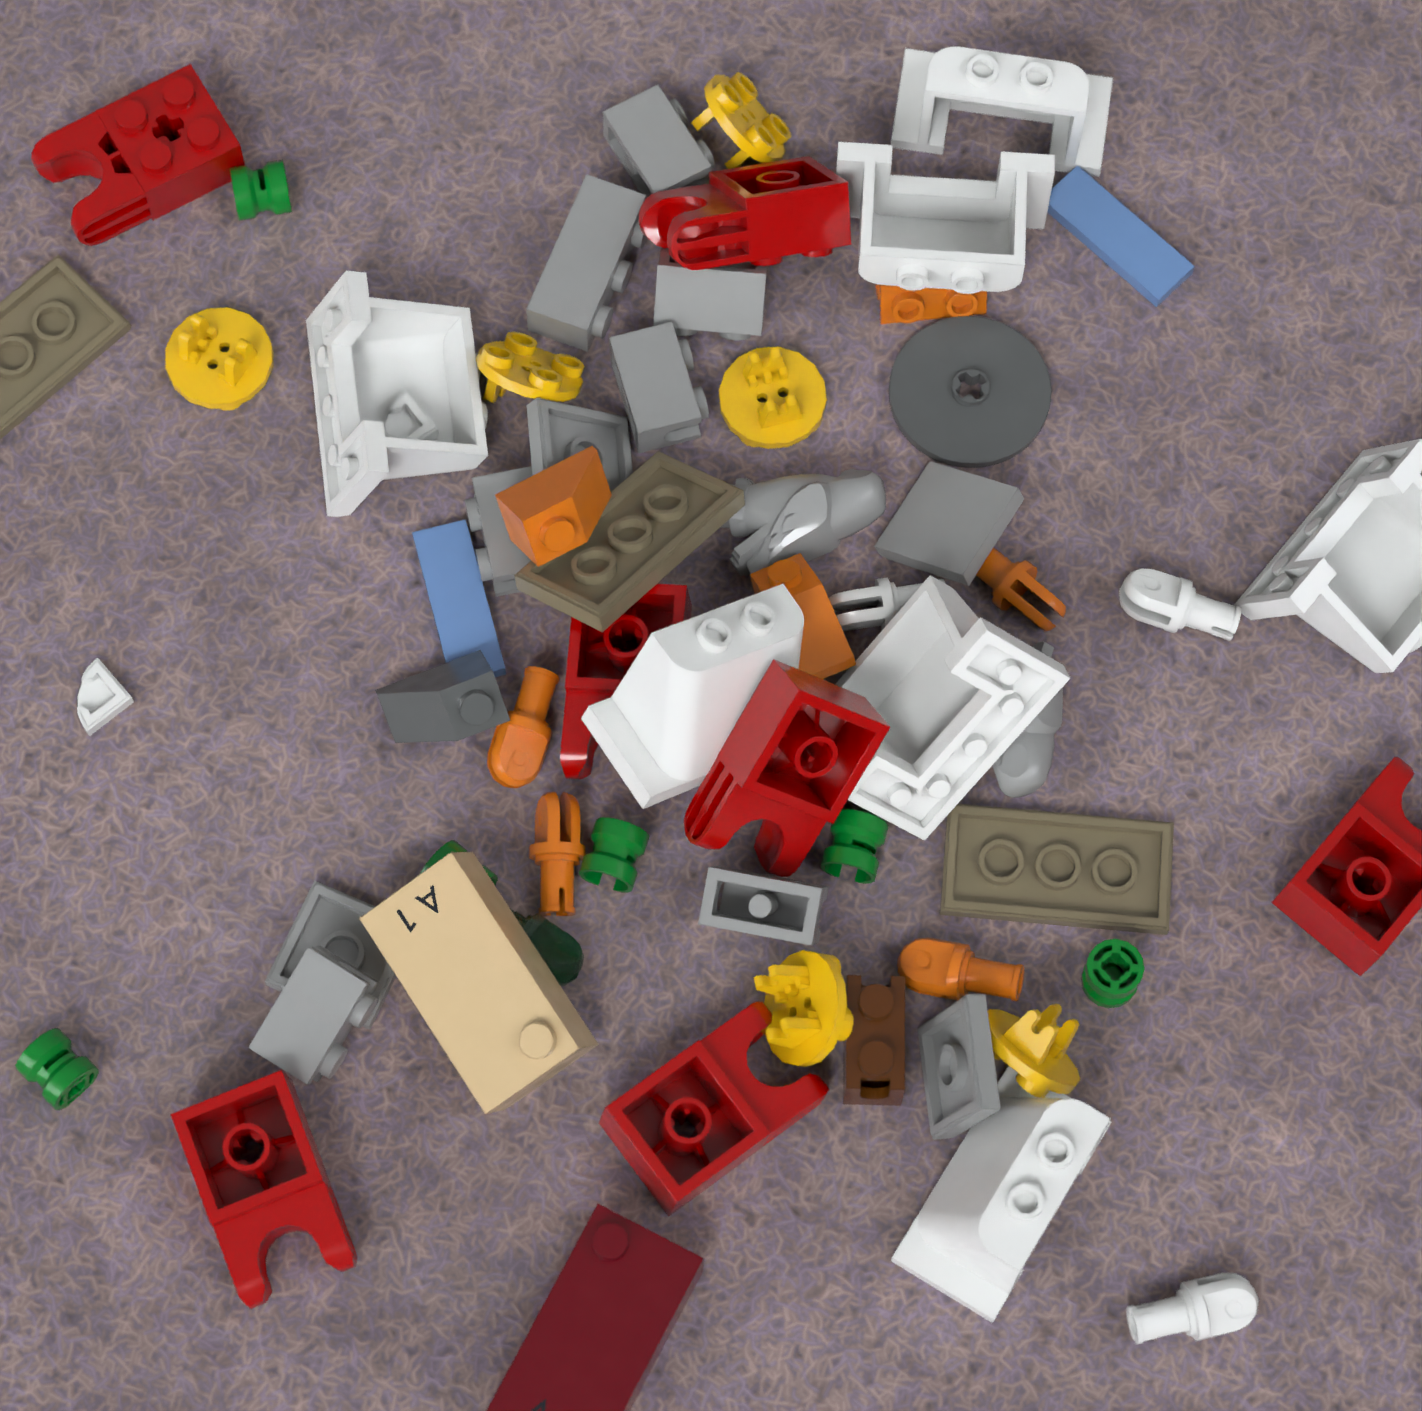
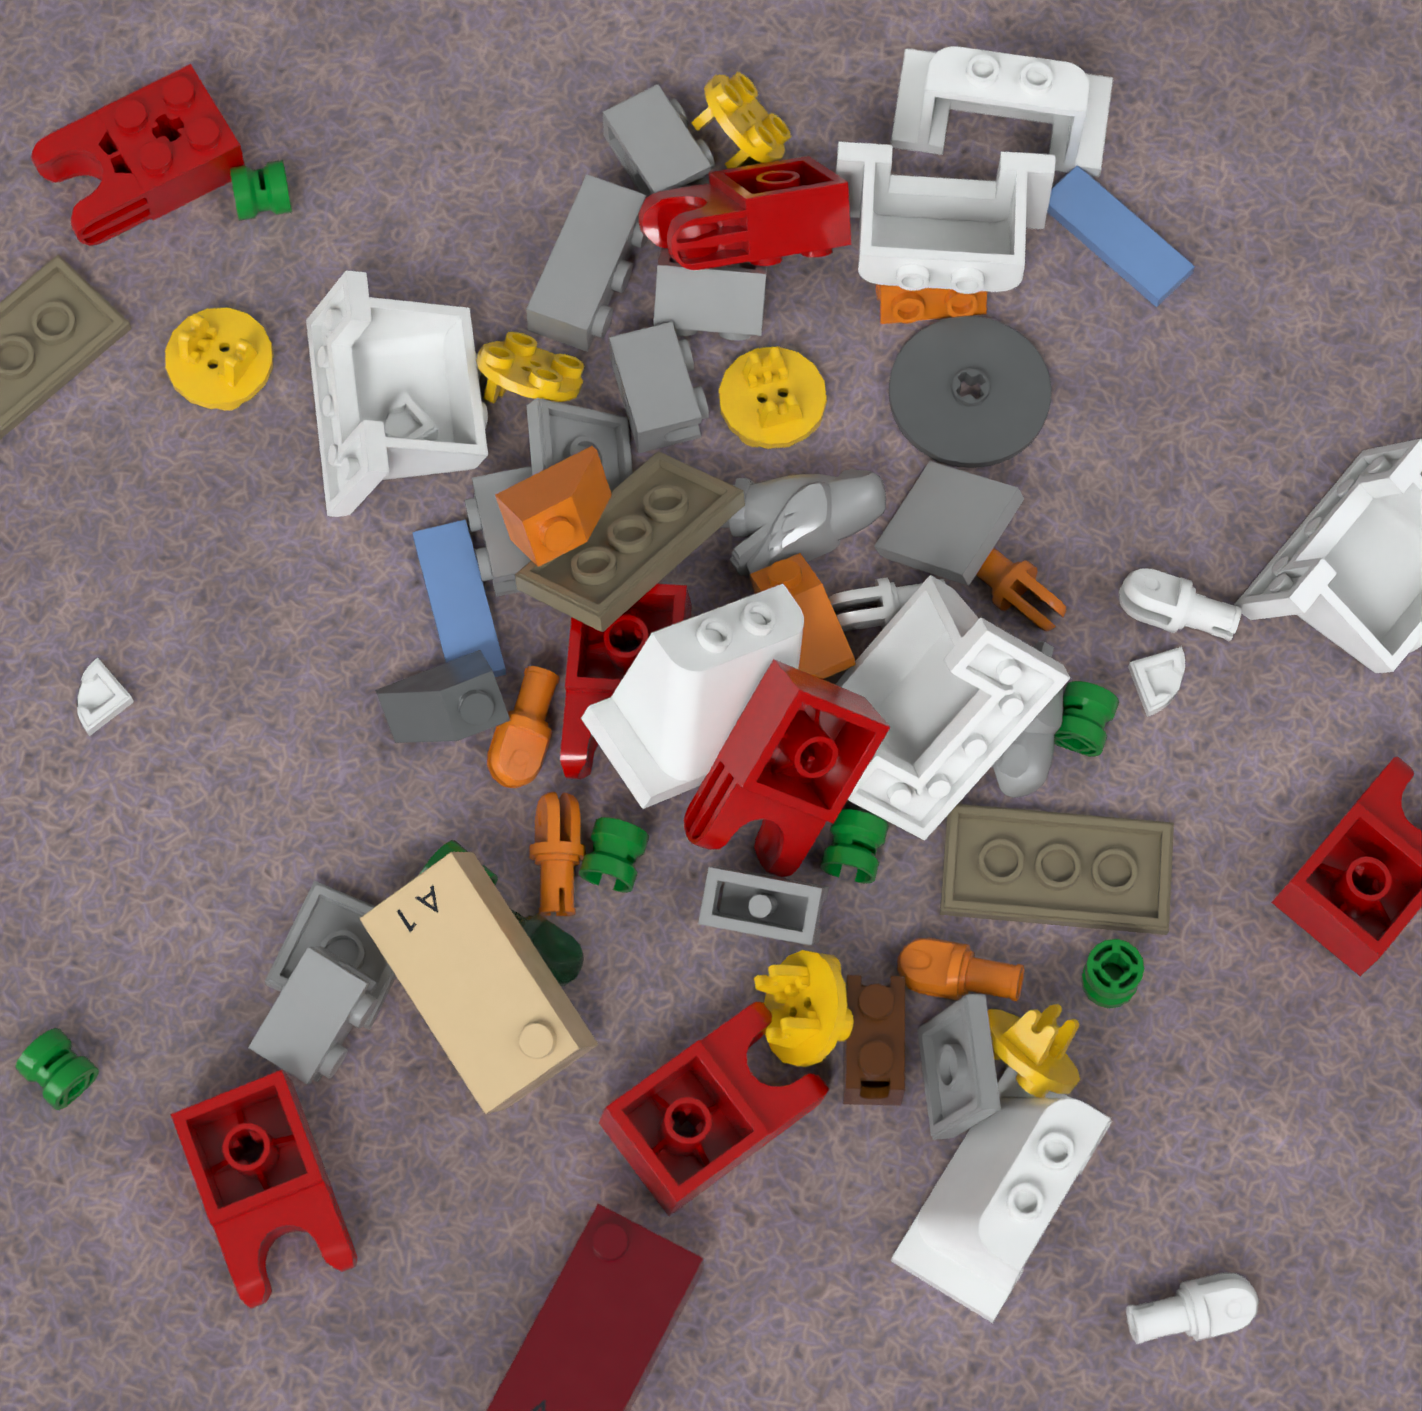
(1084, 718): none -> green wheel
(1158, 678): none -> white tile

